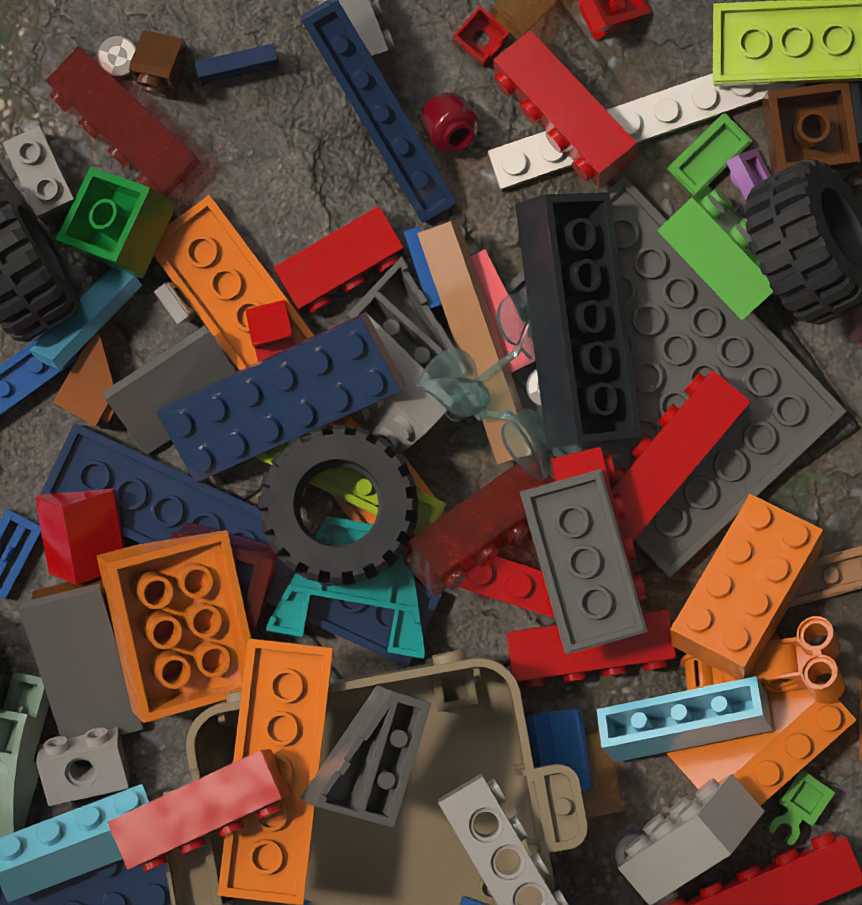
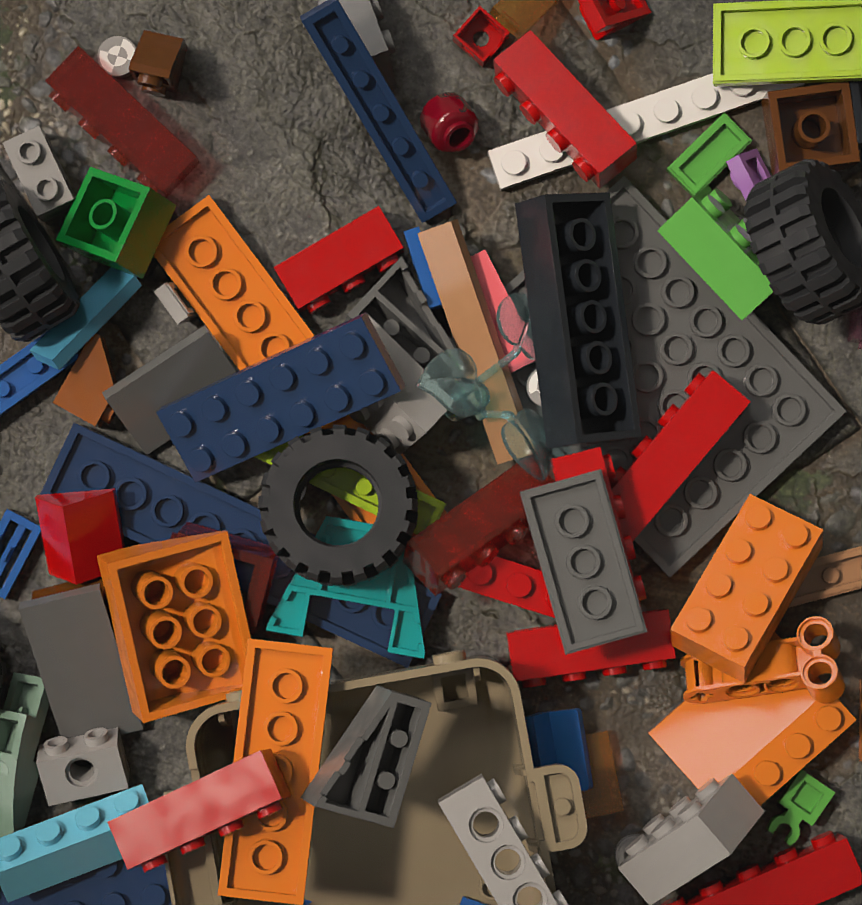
(236, 64): dark blue tile -> none
(270, 329): red slope -> none
(684, 719): brick -> none

